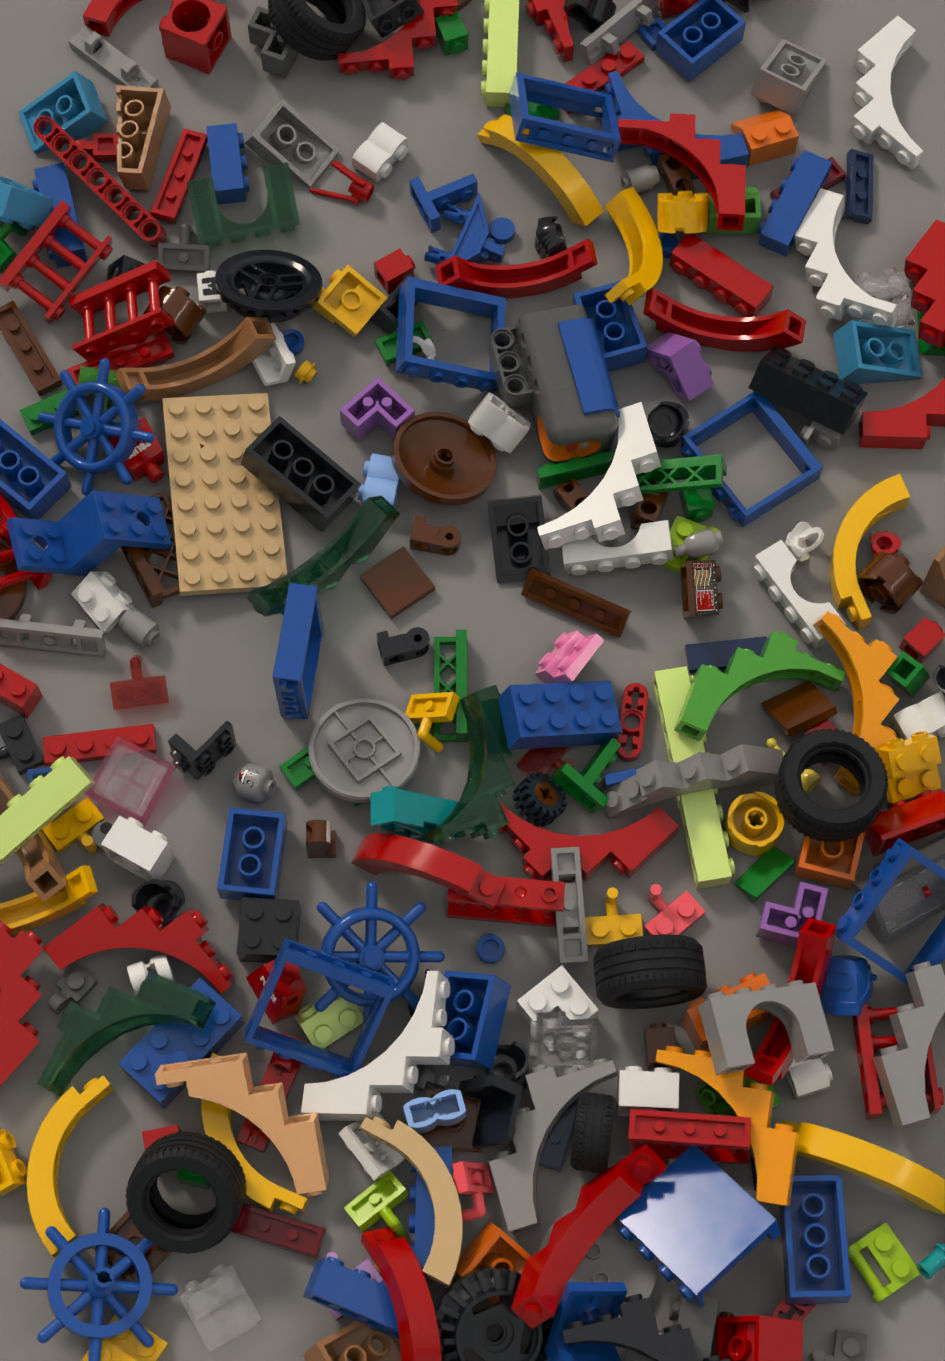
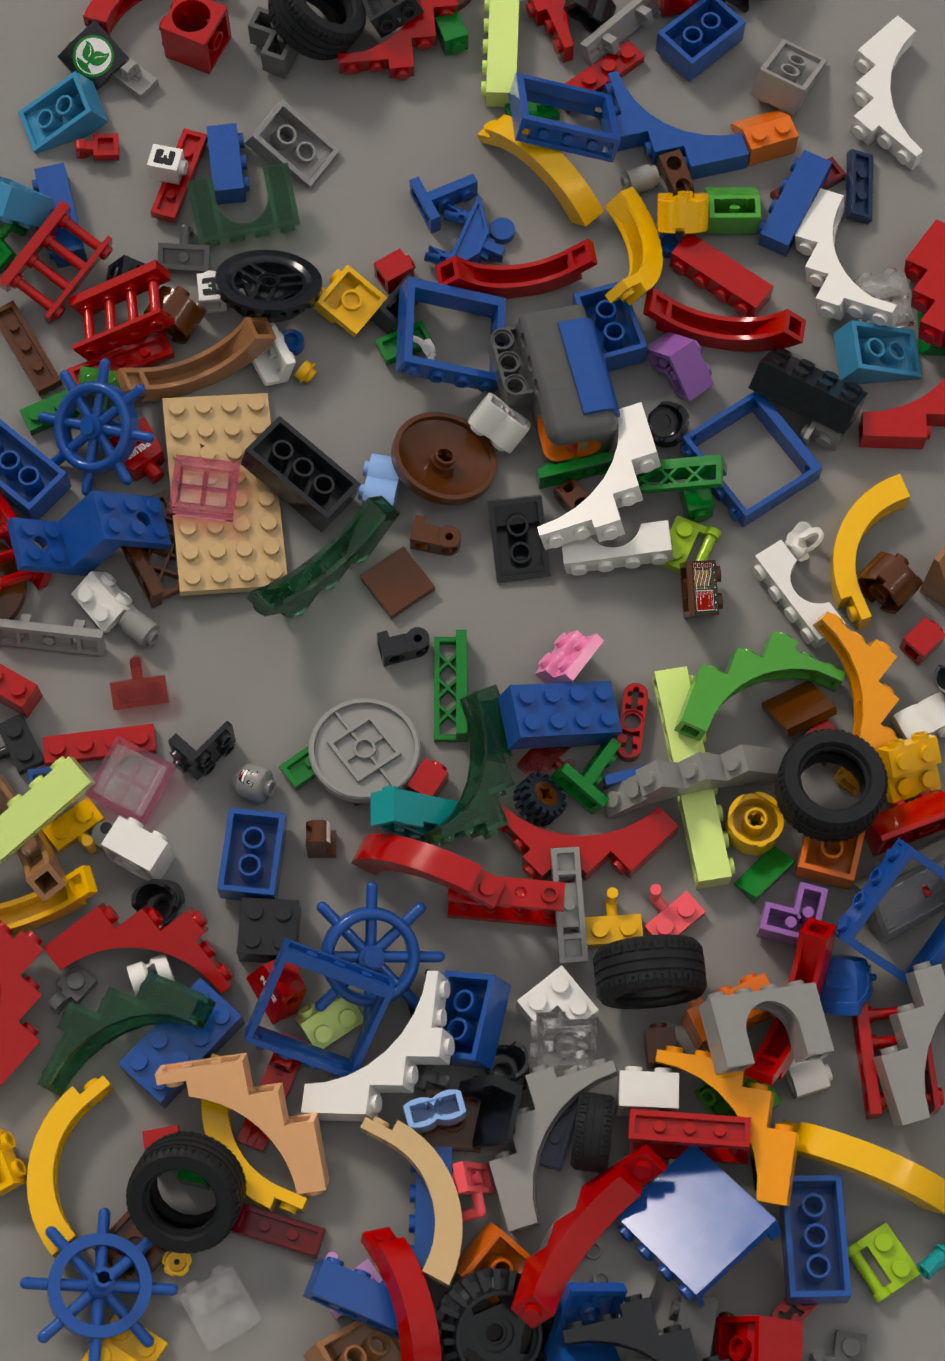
(93, 55): none -> slope
(94, 171): red beam -> none
(140, 133): medium nougat wedge -> none
(167, 164): none -> white brick
(172, 1269): none -> yellow plate
(204, 488): none -> clear pink piece
(298, 651): blue window -> none
(360, 188): red plant -> none
(373, 1155): white bracket -> none
(375, 406): medium lavender brick -> none
(378, 1203): lime plate -> none
(380, 152): white brick -> none
(429, 778): none -> red brick
(431, 709): yellow plate -> none
(490, 948): blue tile -> none
(549, 237): black hair -> none
(576, 602): reddish brown plate -> none
(648, 509): reddish brown leg -> none
(649, 33): blue tile -> none
(700, 544): light grey plant -> none
(702, 156): red arch -> none
(719, 652): dark blue tile -> none
(809, 777): light yellow hinge -> none
(884, 540): red animal -> none
(907, 674): green brick -> none

